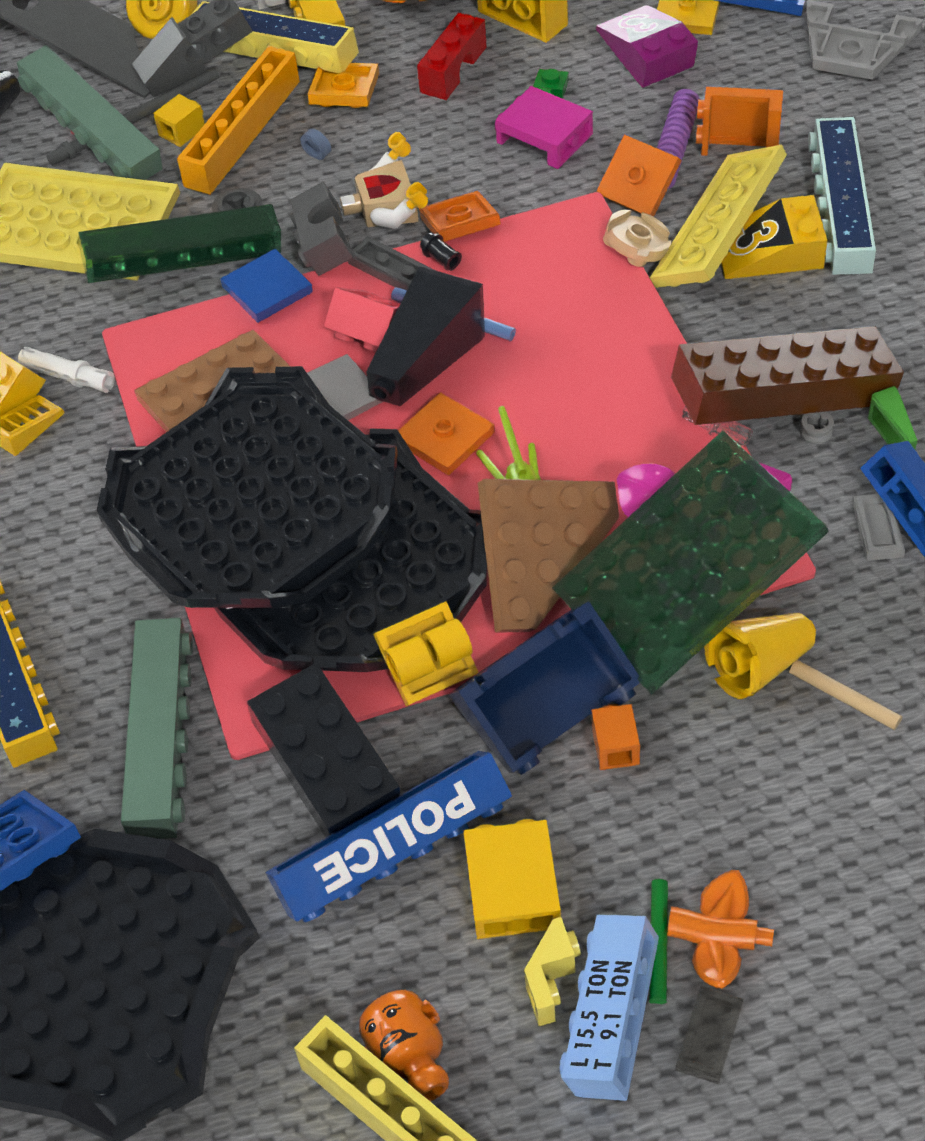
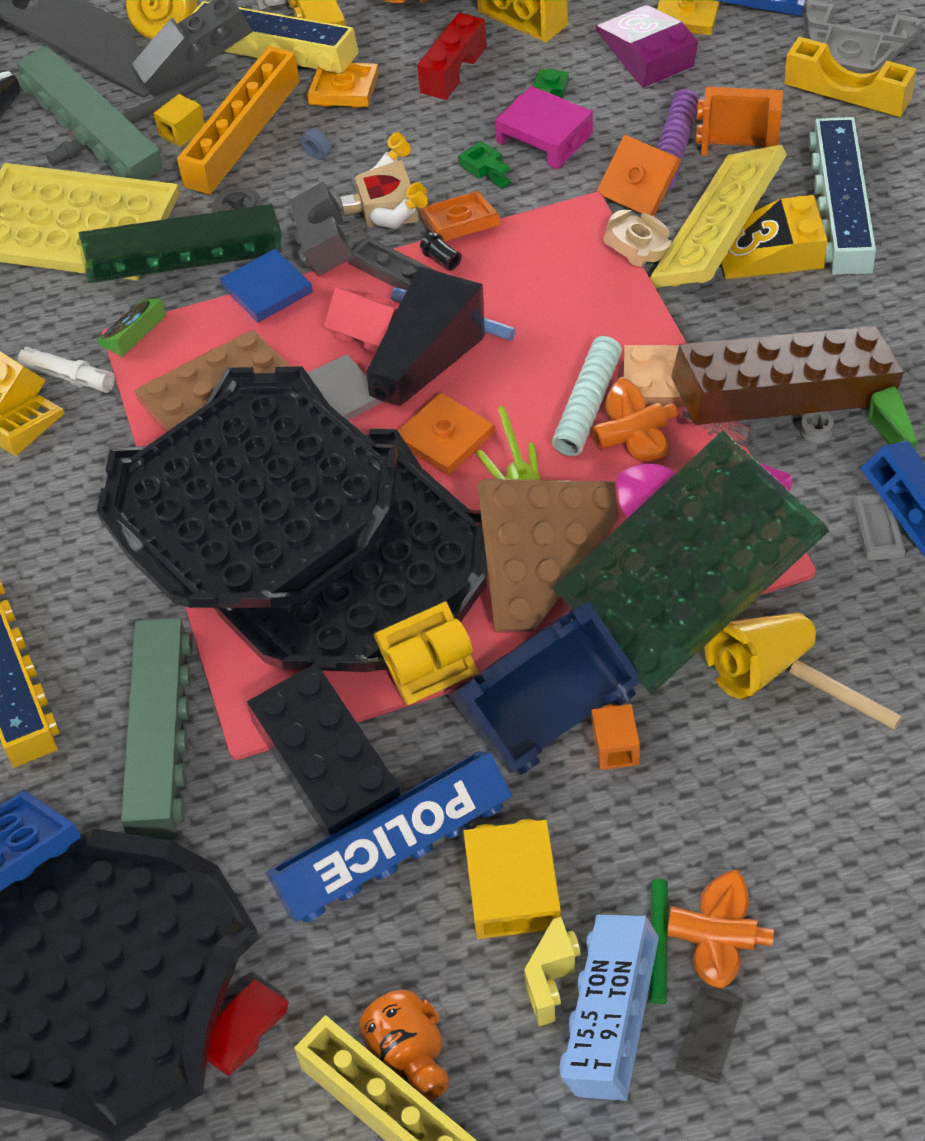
(133, 326): none -> bright green slope
(242, 1025): none -> red slope
(483, 161): none -> green plate
(587, 396): none -> light aqua piece
(634, 423): none -> orange plant
(651, 372): none -> light nougat plate
(815, 70): none -> yellow arch

